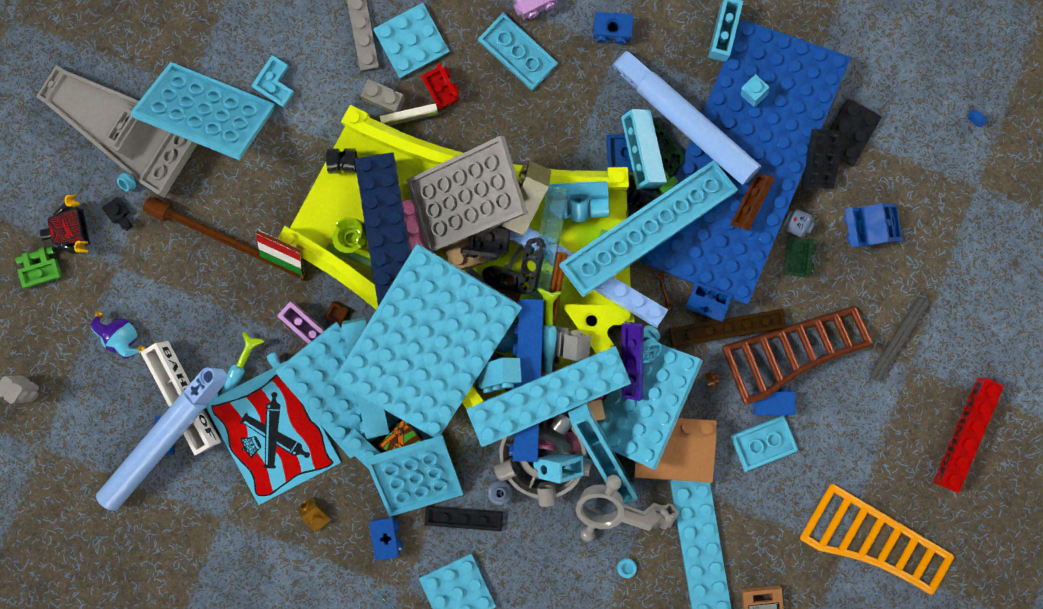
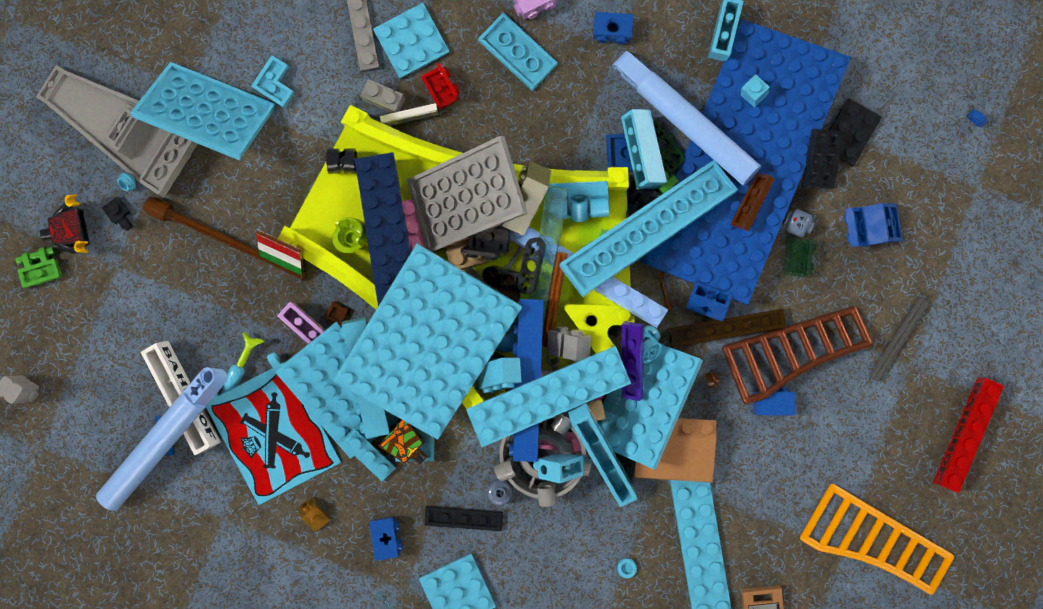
(116, 336): piece -> none
(353, 256): clear light blue bar -> none
(415, 476): medium azure plate -> none
(549, 331): medium azure piece -> none
(646, 520): light grey piece -> none
(764, 443): medium azure tile -> none

